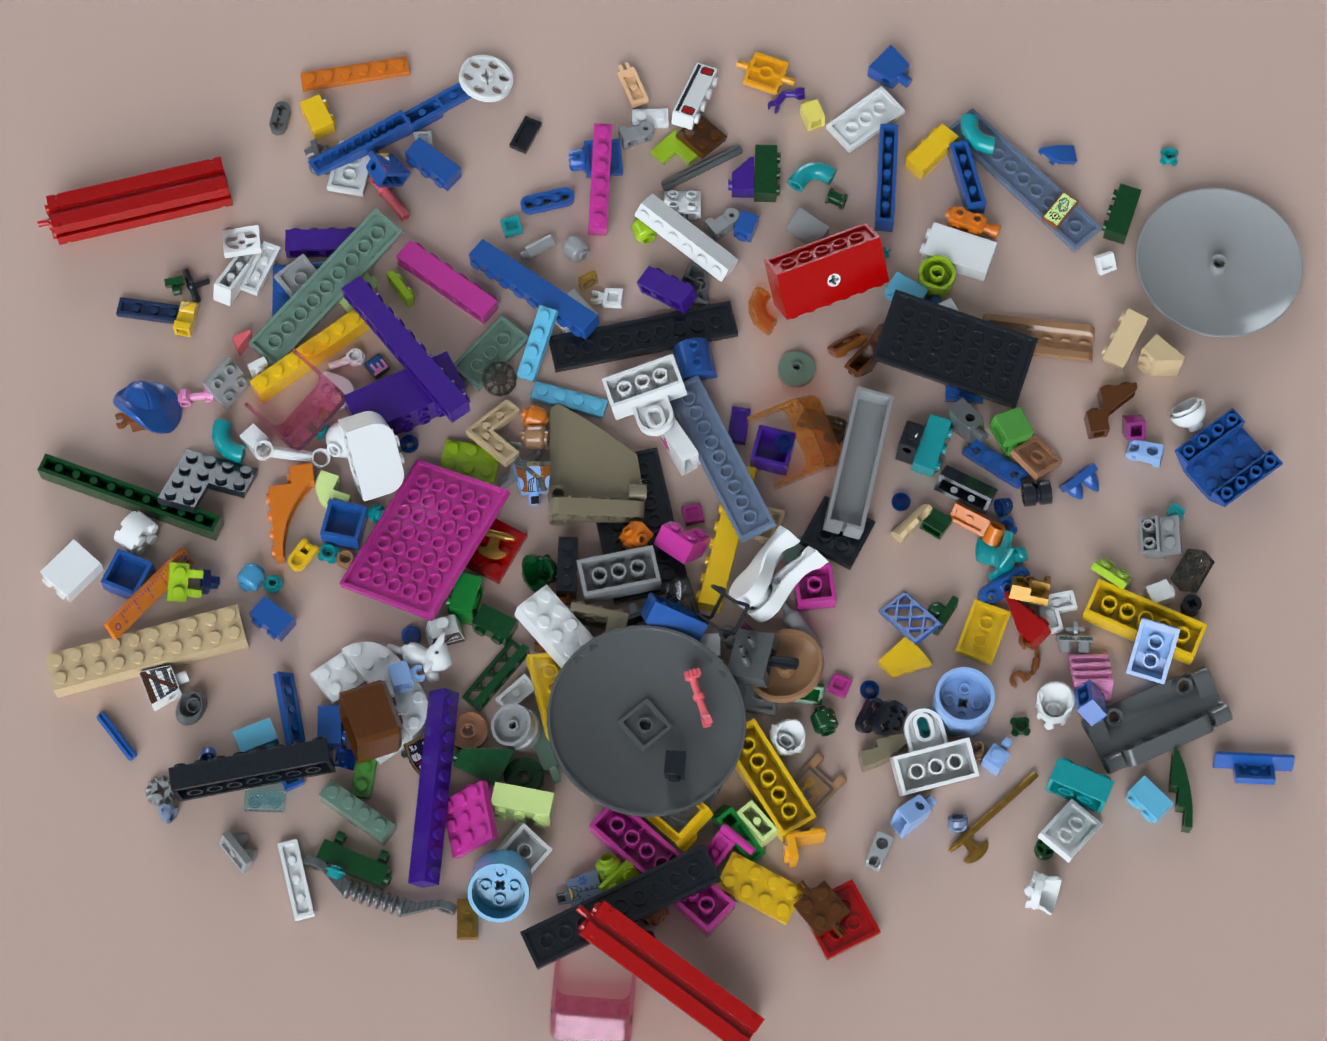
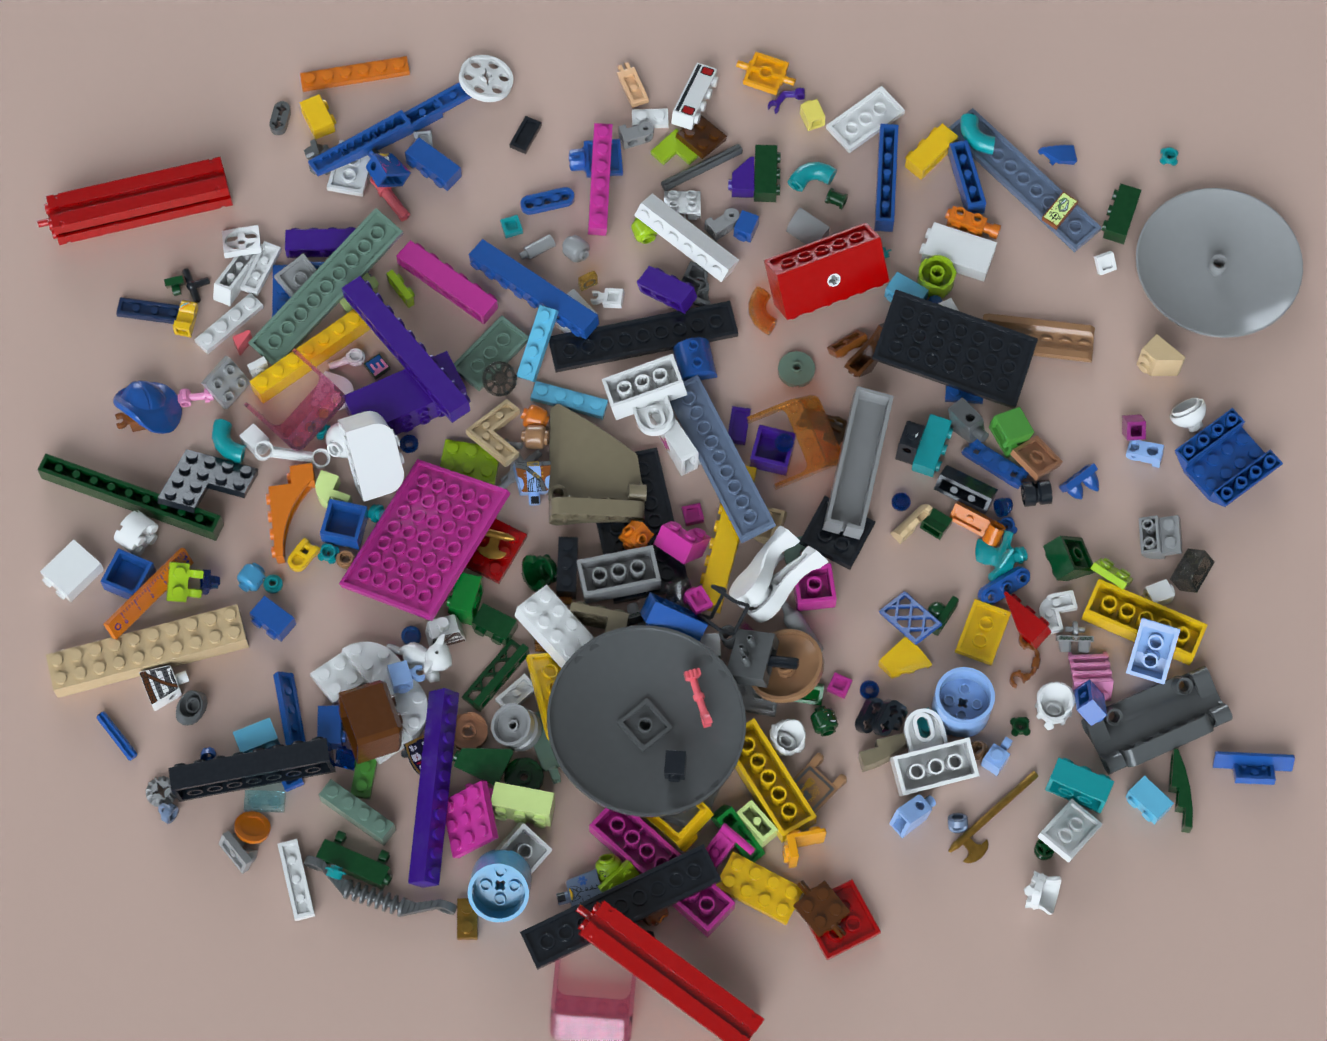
(229, 323): none -> white plate
(252, 827): none -> orange piece
(697, 599): none -> dark pink bracket
(879, 851): light grey leg -> none
(890, 69): blue torso -> none
(1030, 589): pearl gold slope -> none
(1068, 558): none -> dark green slope
(1110, 400): reddish brown arch -> none
(1124, 339): tan wedge -> none
(1174, 510): teal plate -> none
(1189, 609): black wheel -> none

